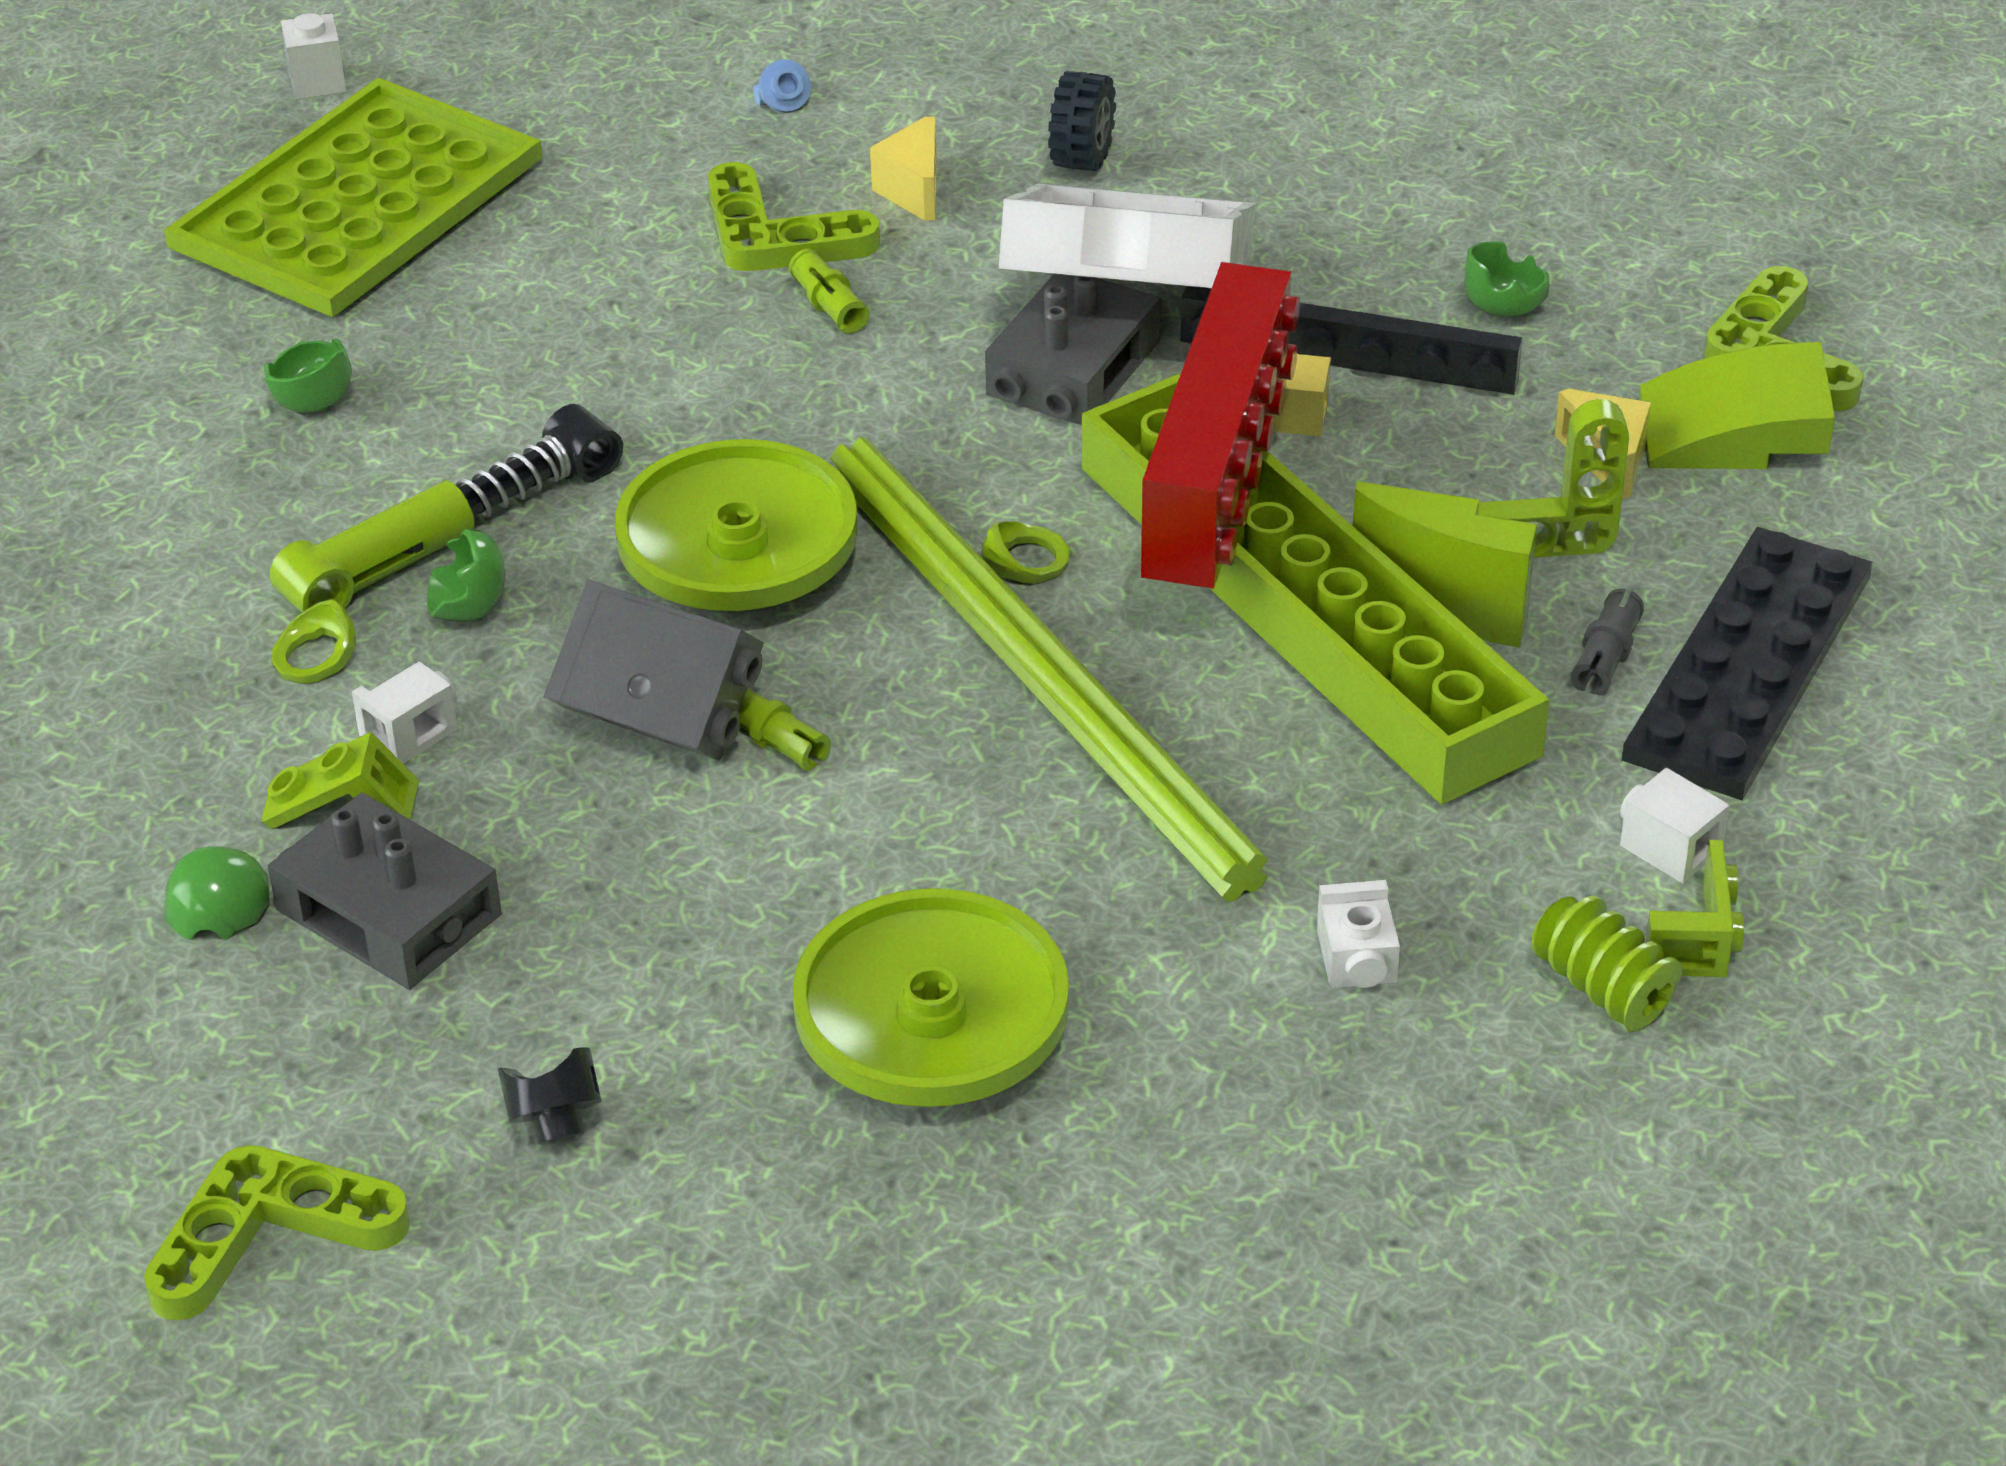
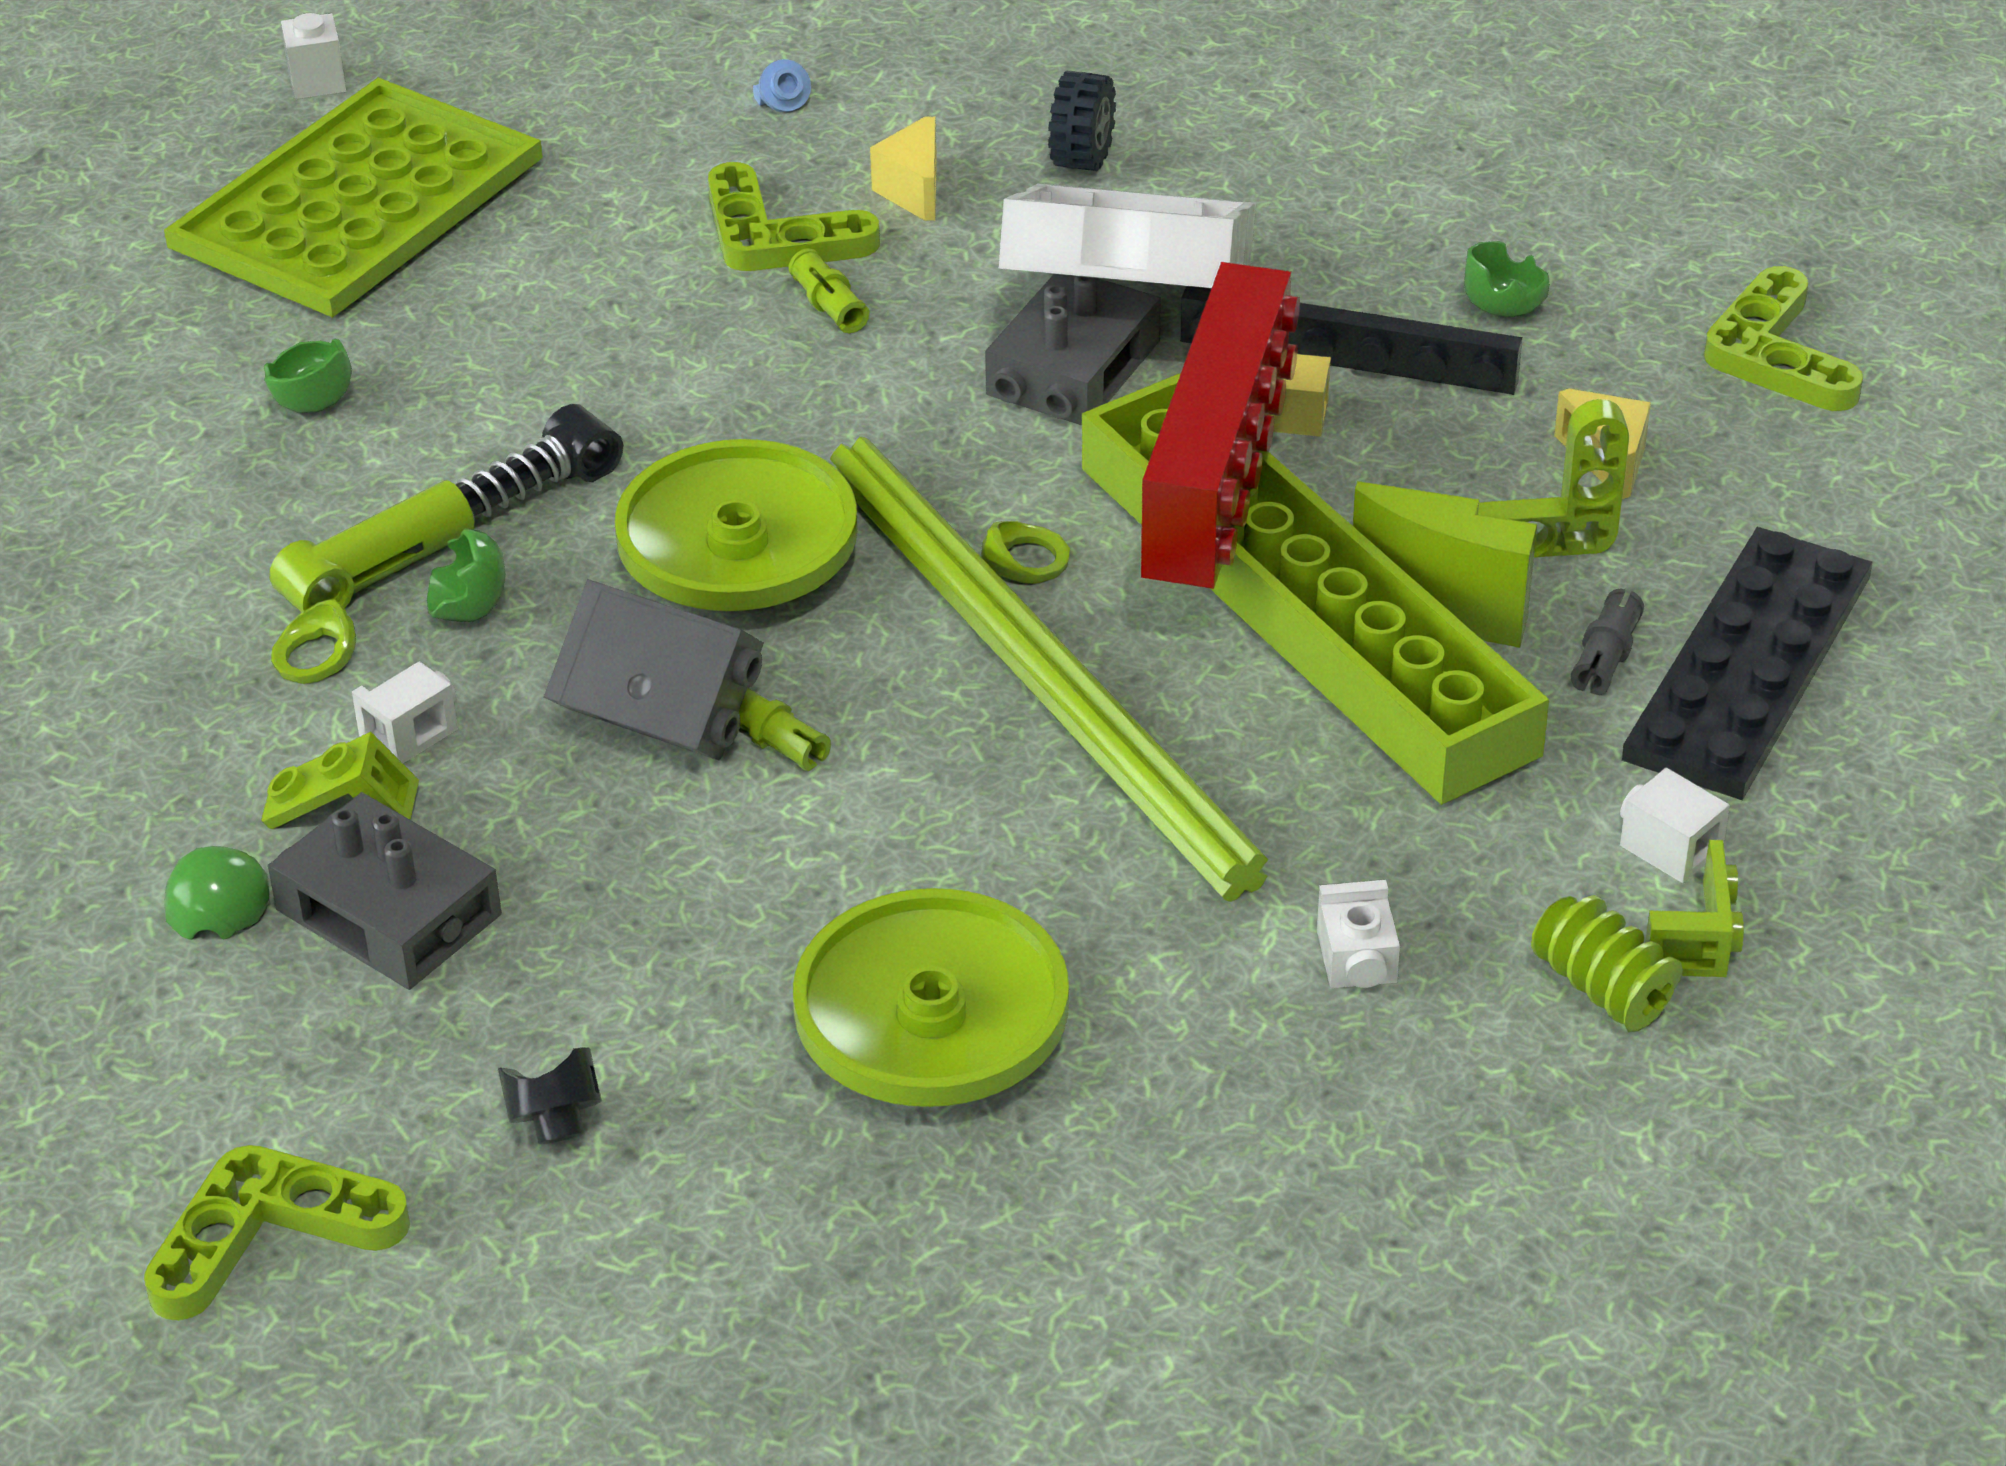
(1740, 408): lime slope -> none

